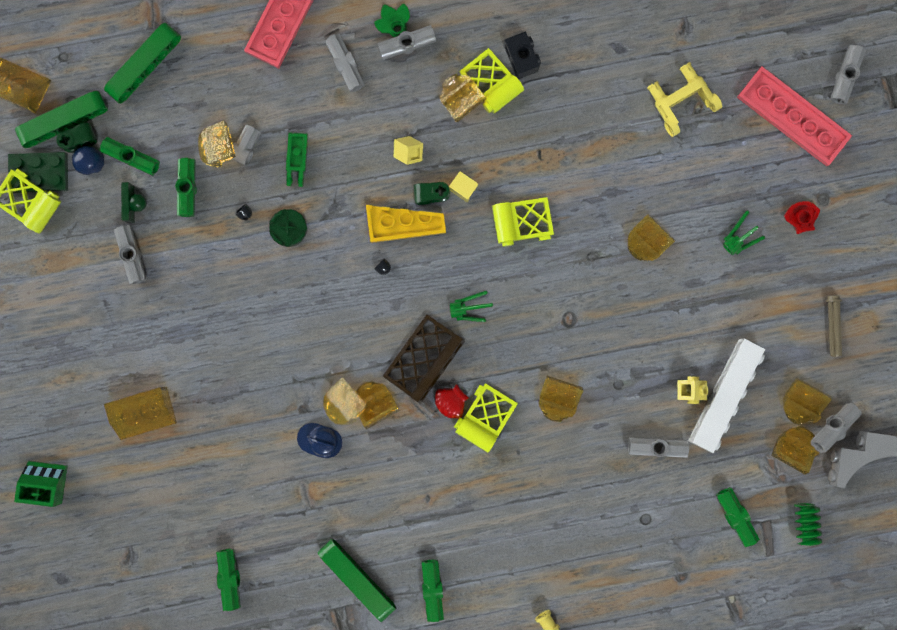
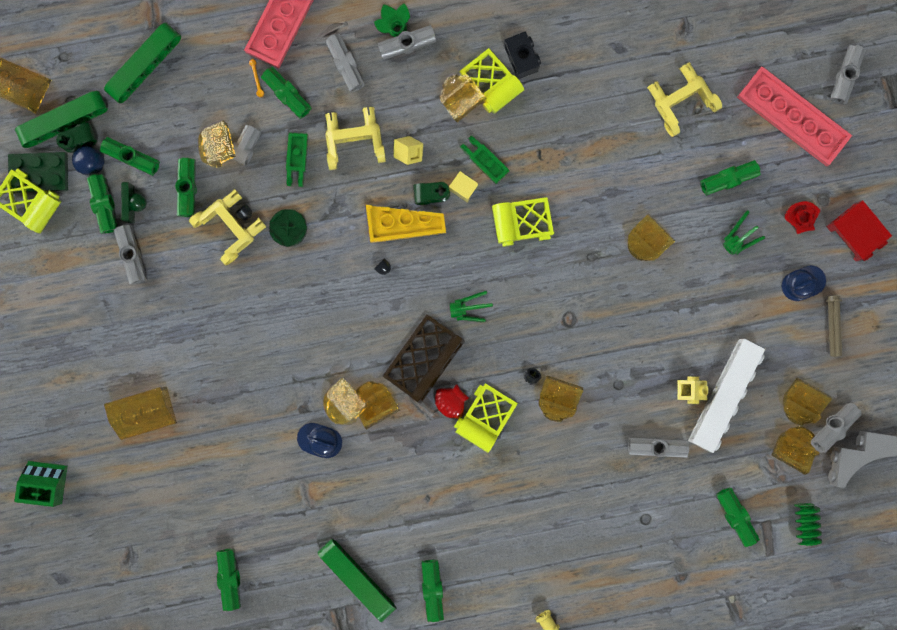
(102, 203): none -> green piece
(244, 235): none -> light yellow connector
(260, 93): none -> light orange hinge
(286, 92): none -> green piece
(370, 130): none -> light yellow connector
(486, 161): none -> green hinge
(535, 373): none -> black hinge
(730, 177): none -> green piece
(803, 283): none -> dark blue piece
(860, 230): none -> red panel

